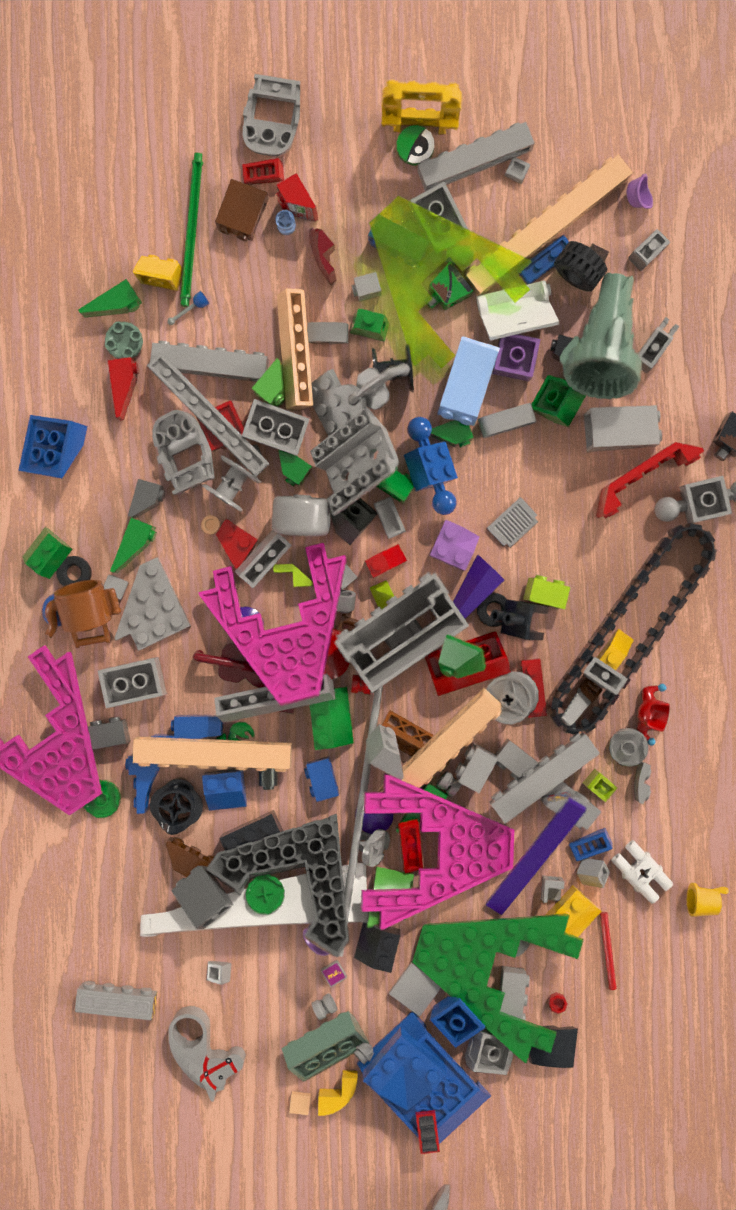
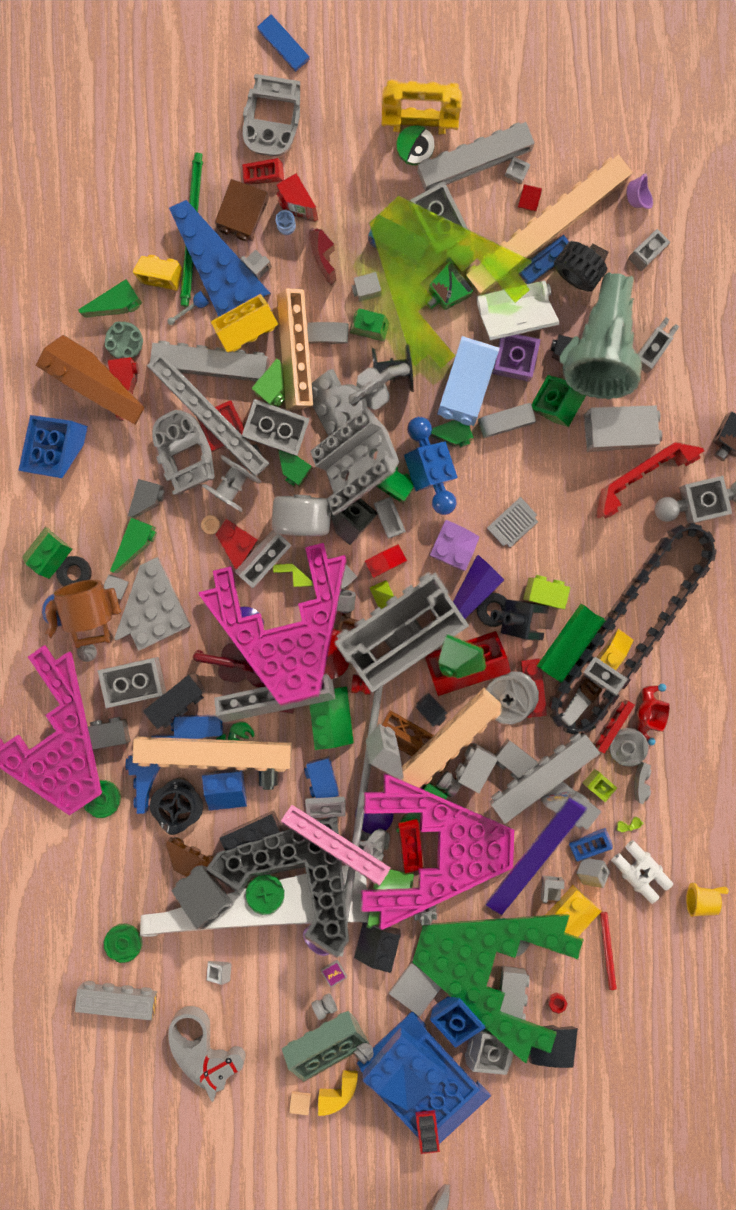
(87, 653): none -> light grey plate
(89, 377): none -> dark orange wedge
(123, 943): none -> green tile
(175, 701): none -> black slope
(220, 269): none -> blue wing
(244, 323): none -> yellow brick
(257, 264): none -> light grey panel
(283, 43): none -> blue tile
(326, 807): none -> light grey panel
(335, 845): none -> bright pink plate
(426, 916): none -> light grey gear
(431, 709): none -> black slope
(530, 197): none -> red slope
(570, 643): none -> green panel
(614, 725): none -> red plate
(635, 824): none -> lime piece

